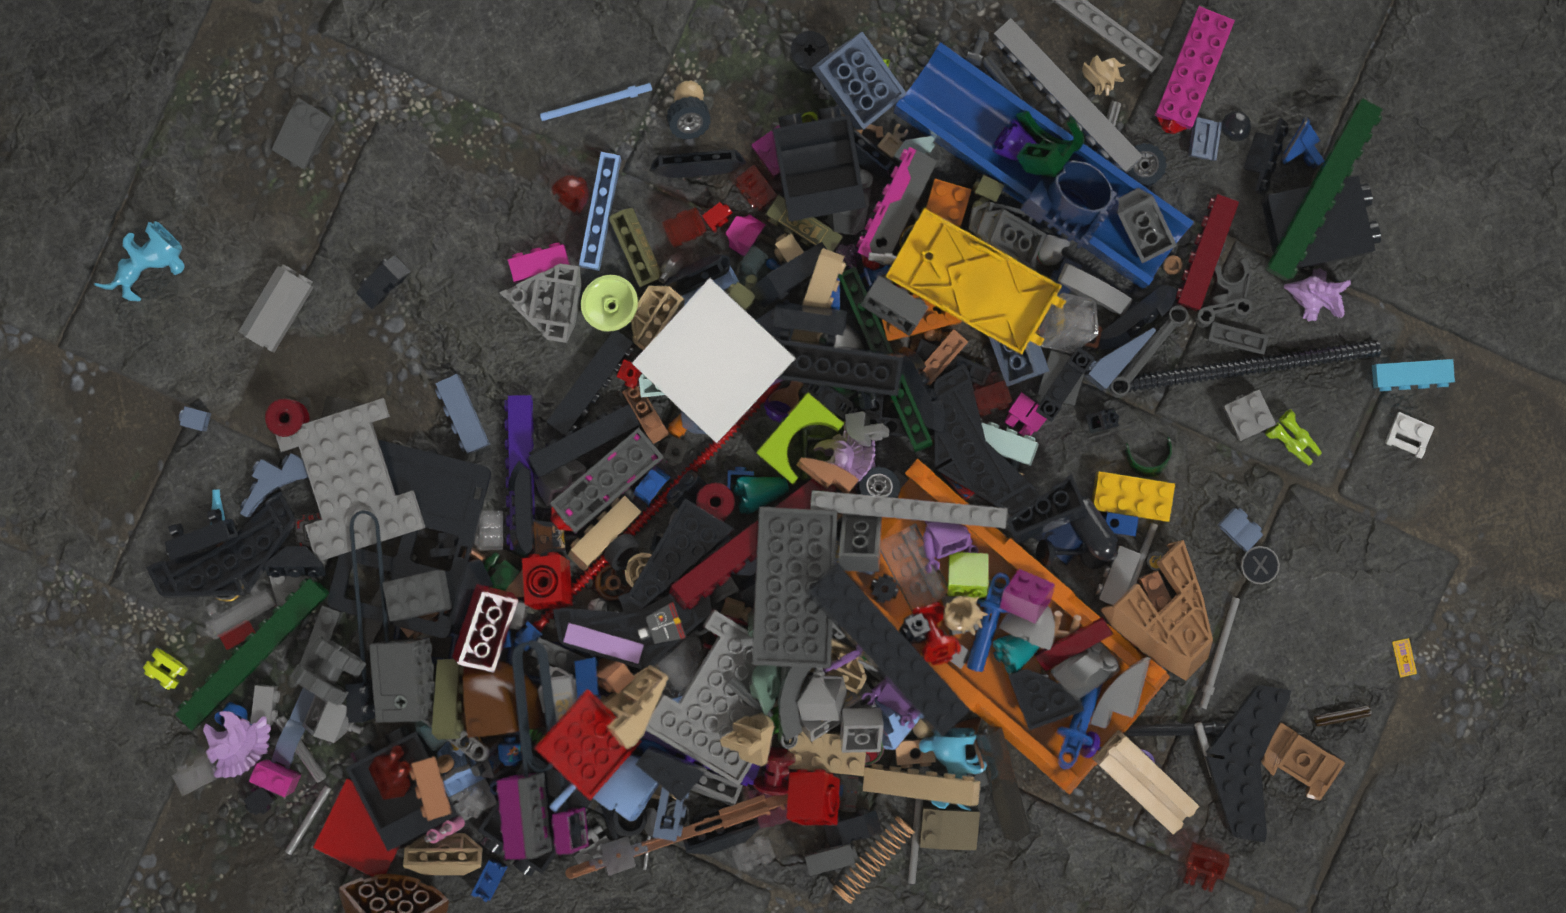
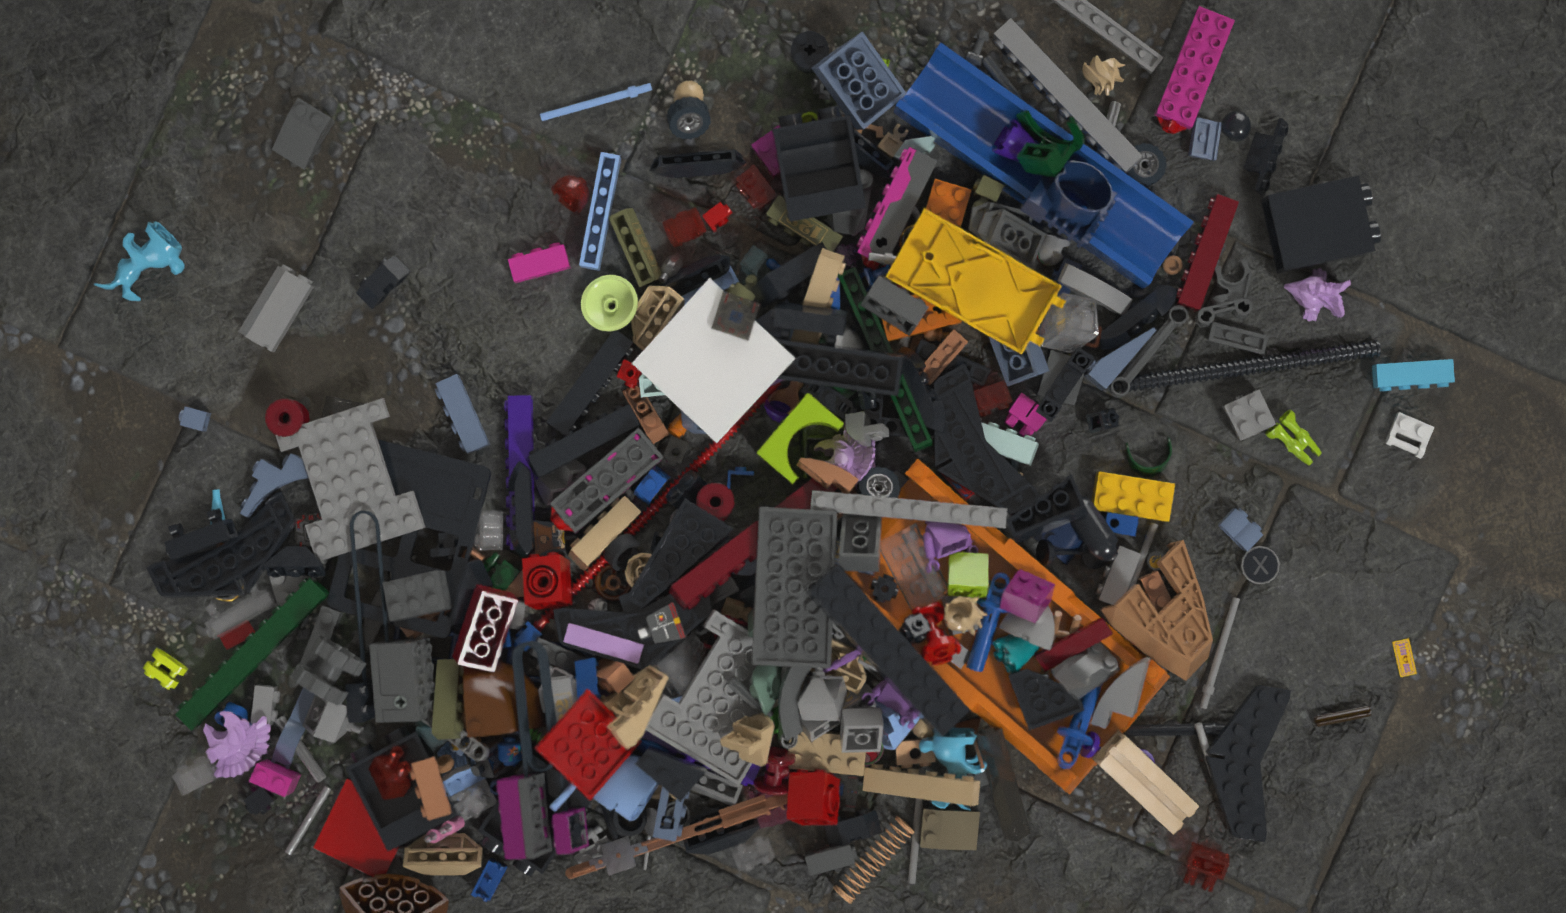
(549, 300): light grey wedge -> none
(735, 316): none -> clear smoke tile
(744, 233): dark pink slope -> none
(758, 492): teal cone -> none
(787, 248): tan brick -> none
(1145, 224): dark grey slope -> none
(1302, 761): medium nougat piece -> none
(1304, 143): blue piece -> none
(1323, 189): dark green brick -> none

